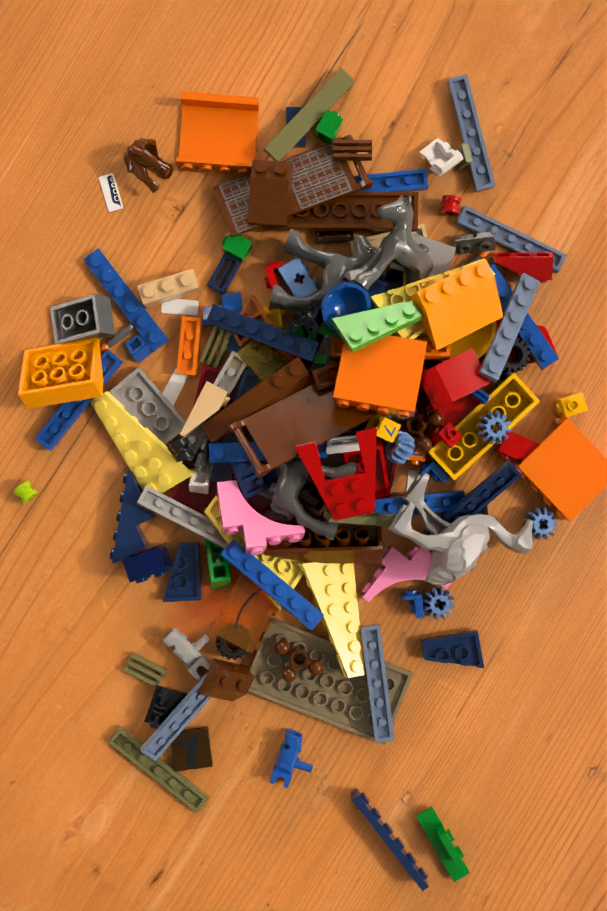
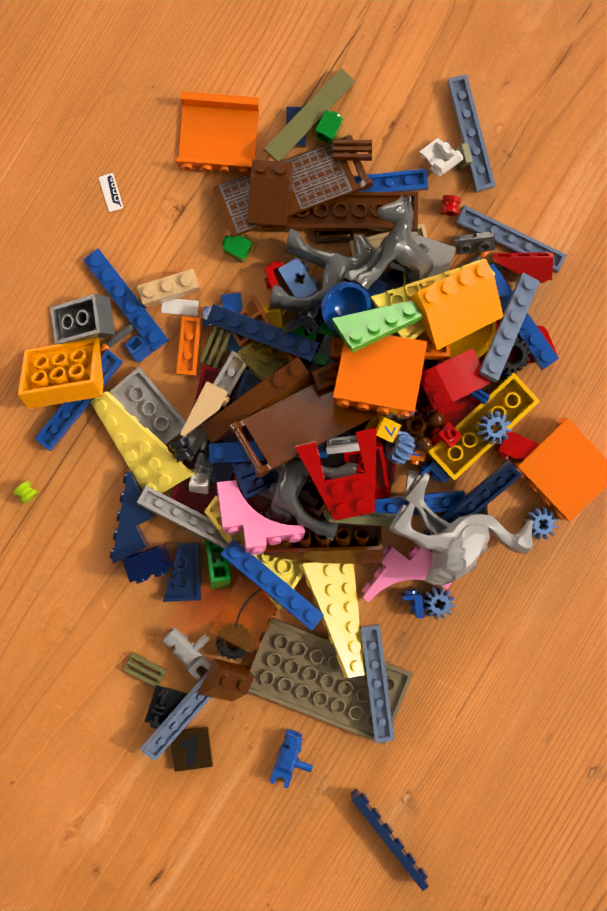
(144, 155): reddish brown piece -> none
(159, 770): olive tile -> none
(174, 386): white sticker -> none
(217, 288): dark blue tile -> none
(289, 673): reddish brown piece -> none
(443, 844): green bracket -> none
(454, 648): dark blue wing -> none
(571, 405): yellow brick -> none

